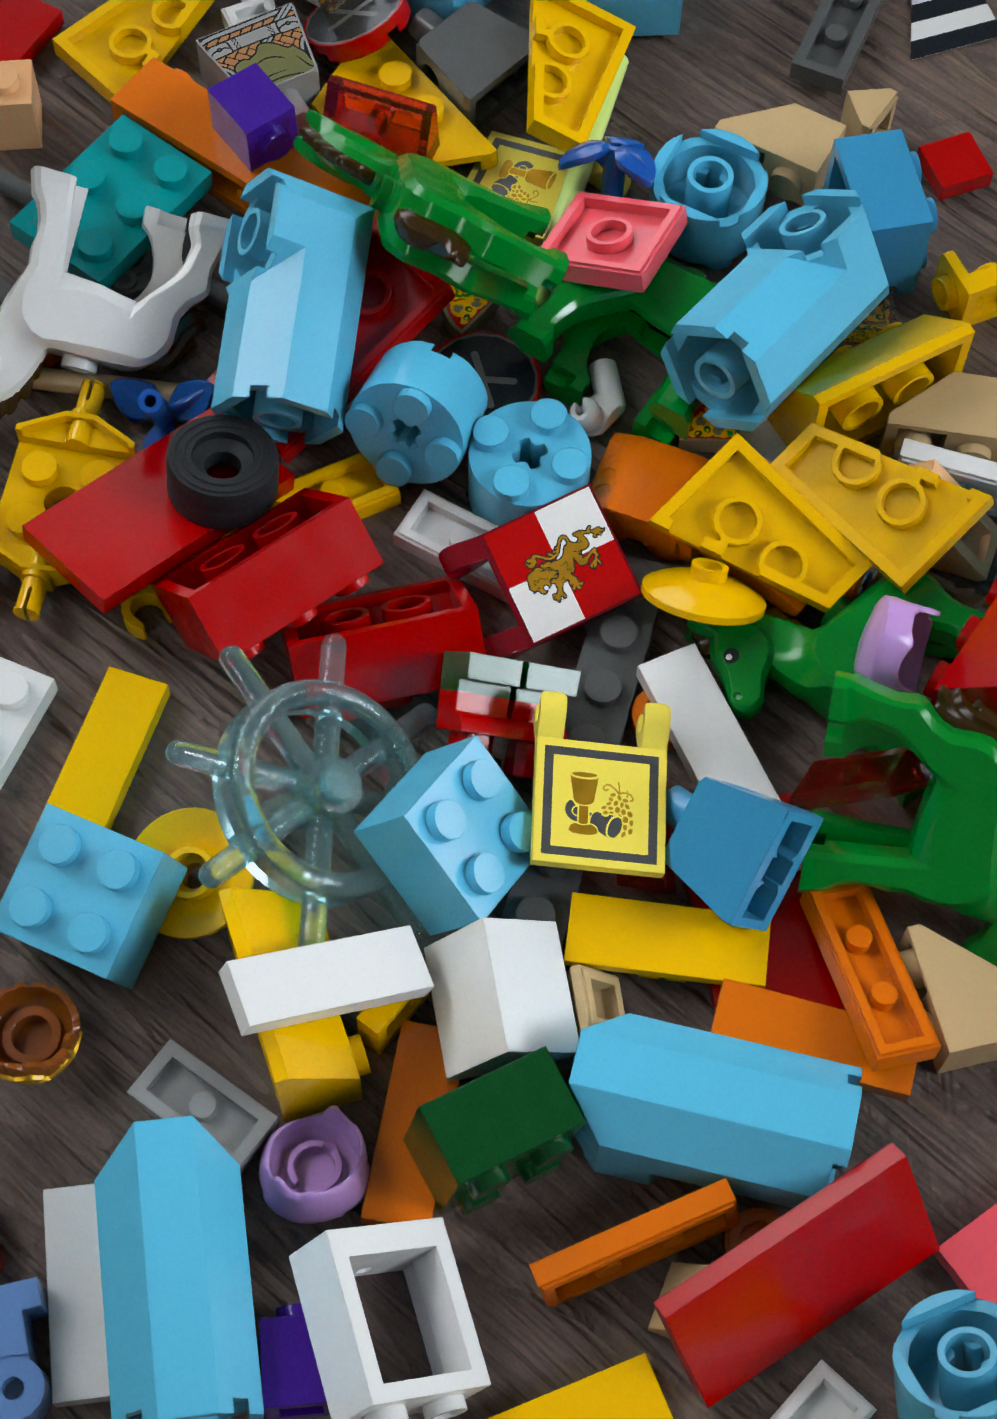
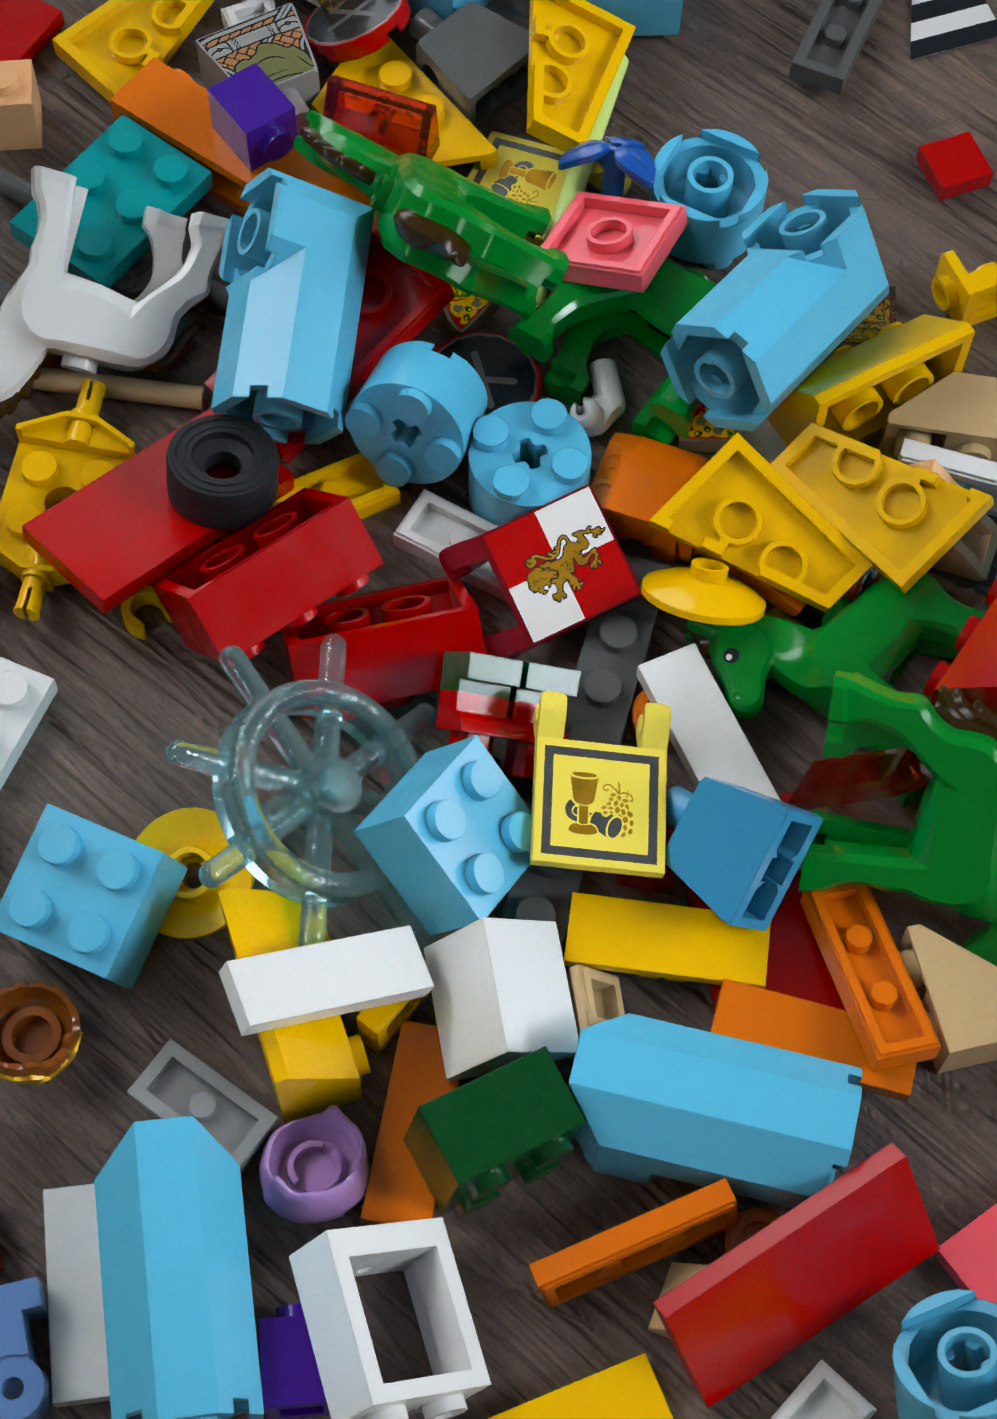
(110, 746): yellow tile -> none
(143, 403): blue plant -> none
(791, 146): tan slope -> none
(868, 111): tan slope -> none
(892, 197): dark azure brick -> none
(894, 643): lavender hair -> none

